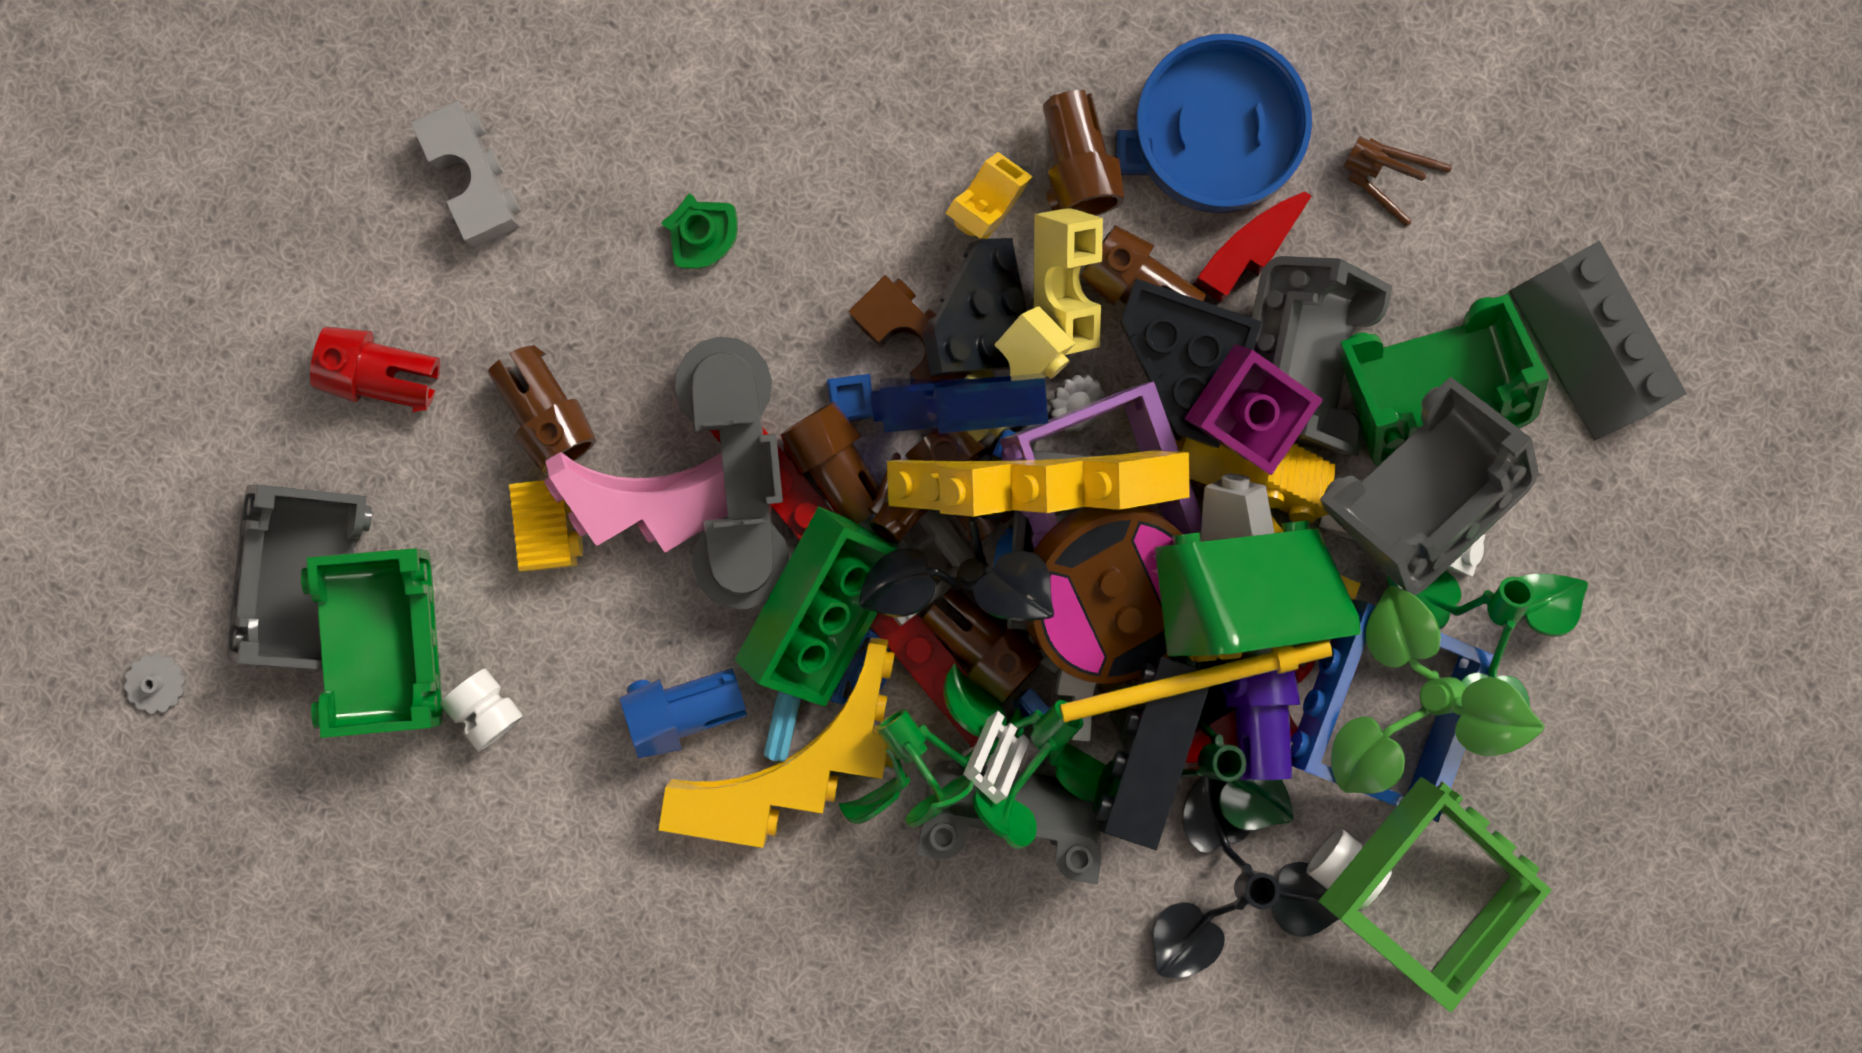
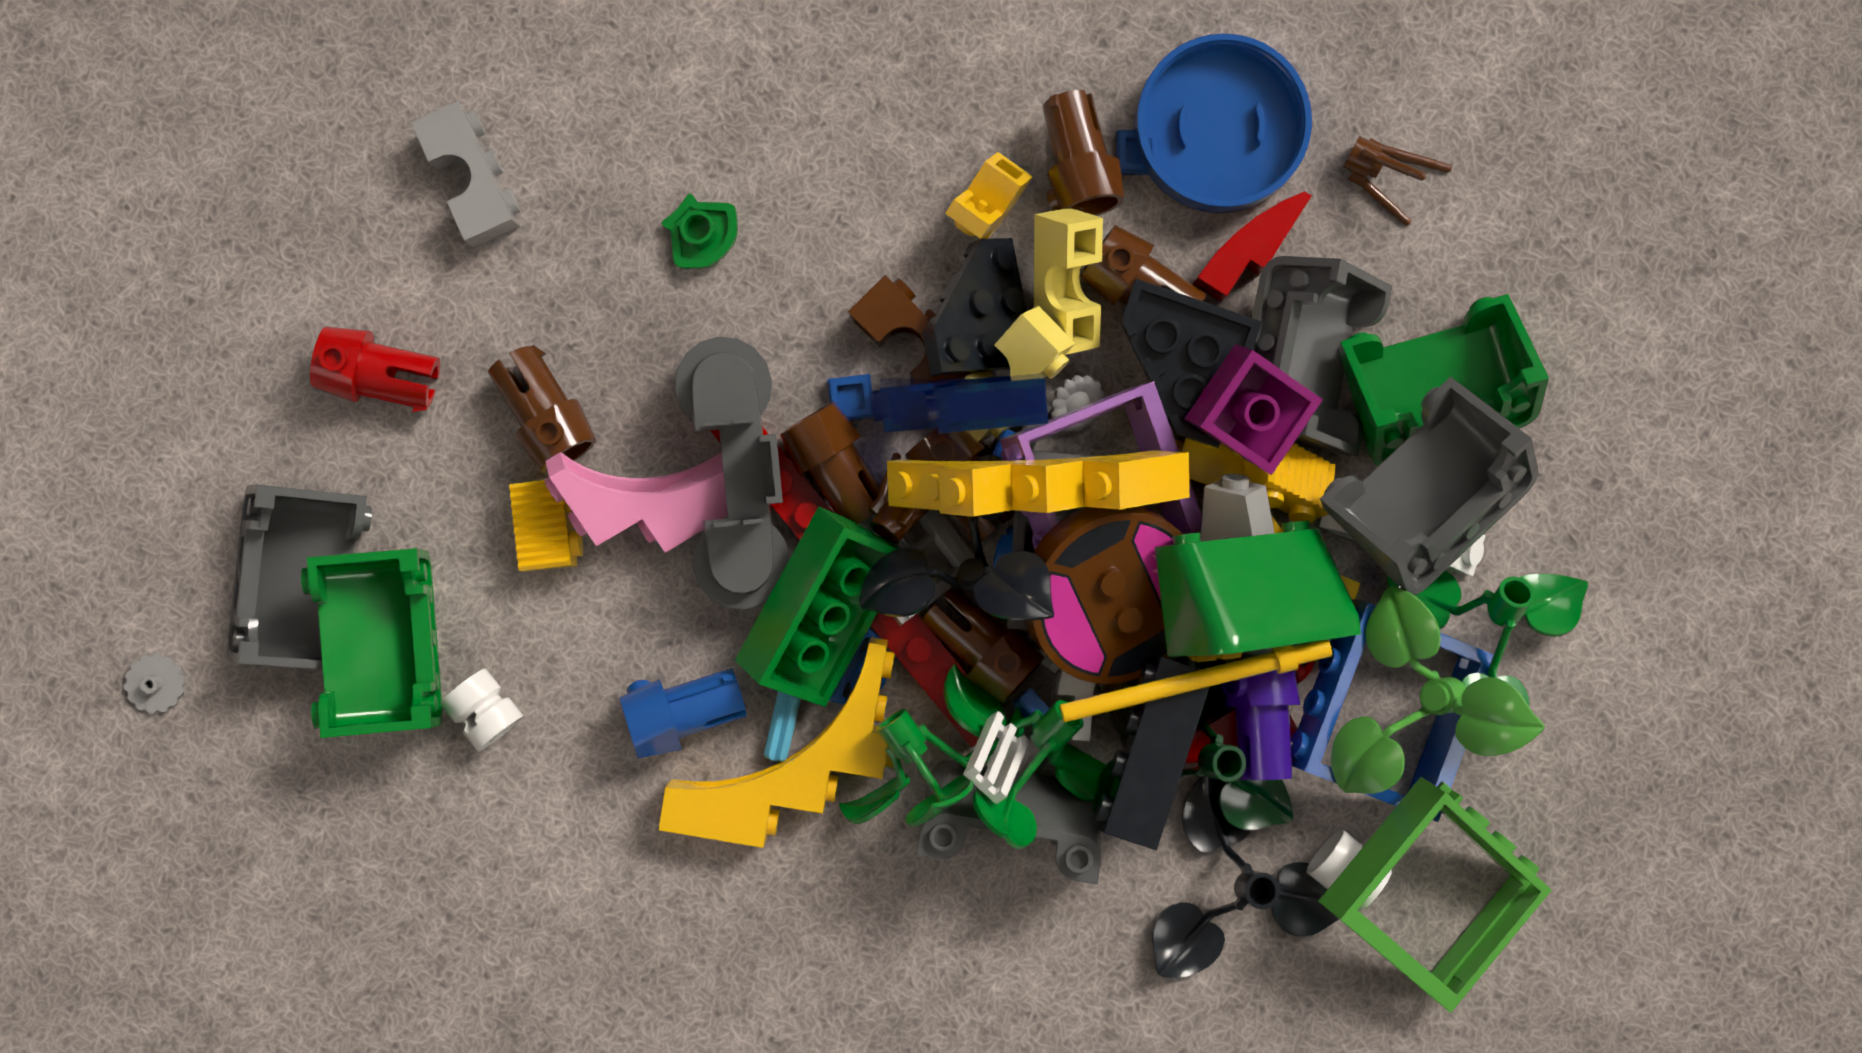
(1597, 341): dark grey slope -> none

